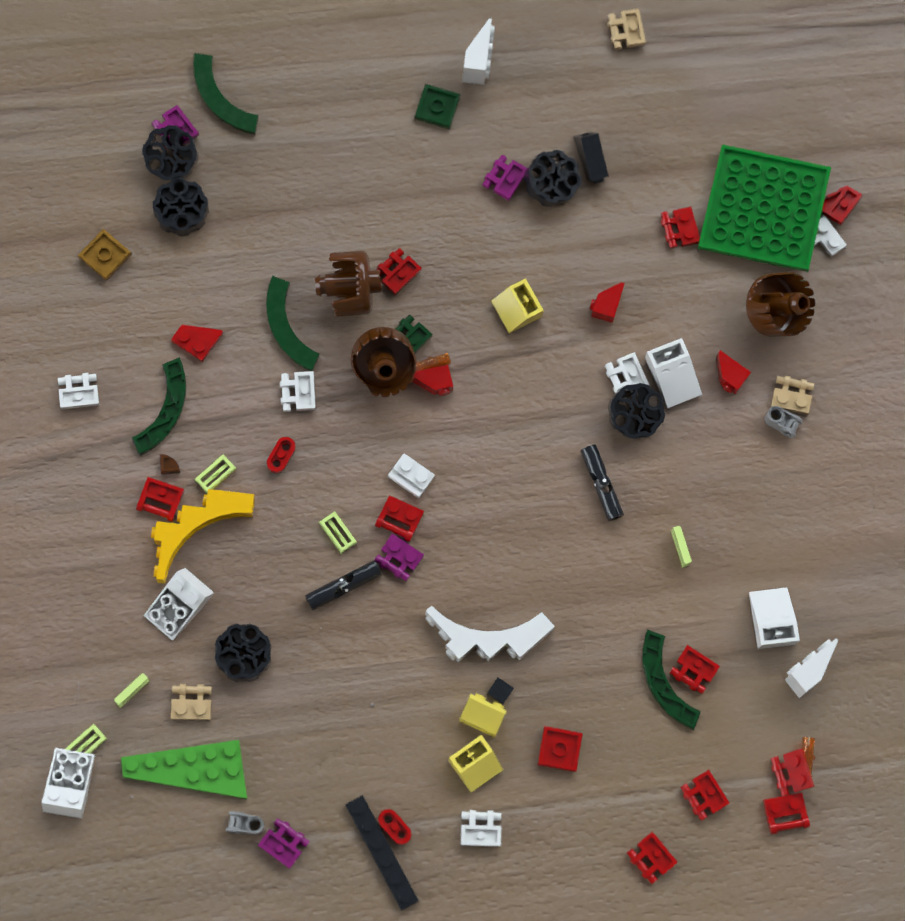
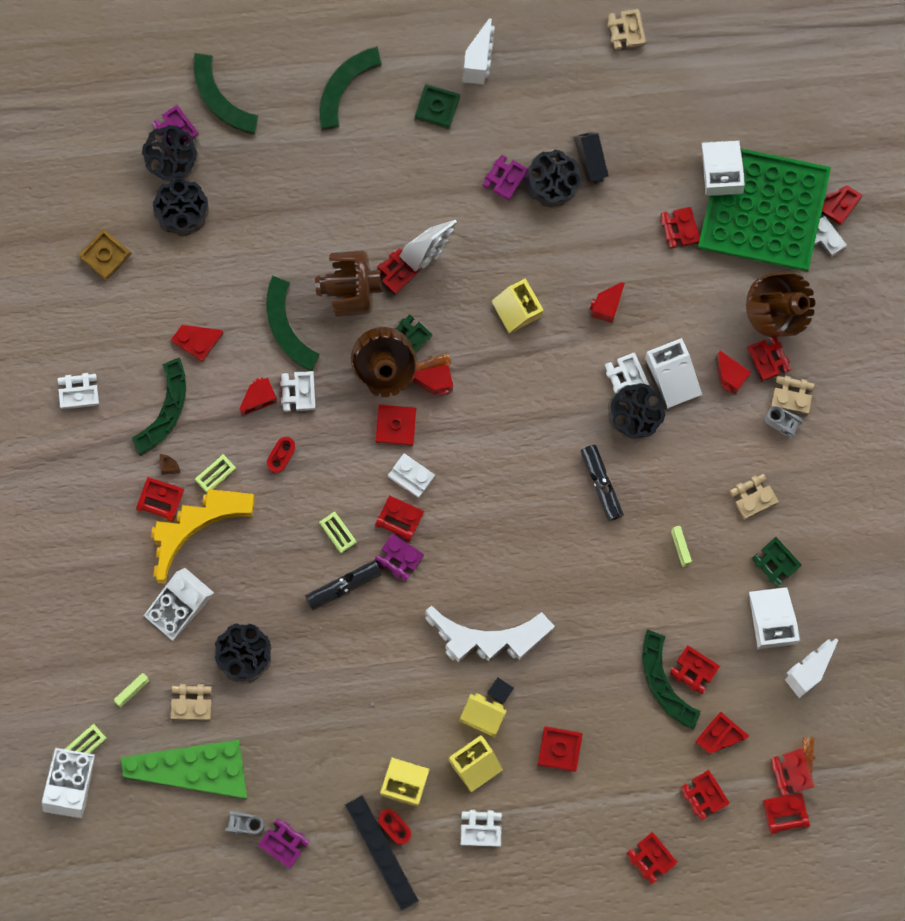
(258, 396): none -> red slope
(340, 81): none -> dark green tile
(395, 425): none -> red plate
(404, 782): none -> light yellow slope
(427, 245): none -> white slope
(720, 734): none -> red wing
(723, 168): none -> white slope
(756, 502): none -> tan plate
(764, 361): none -> red plate
(780, 557): none -> dark green plate

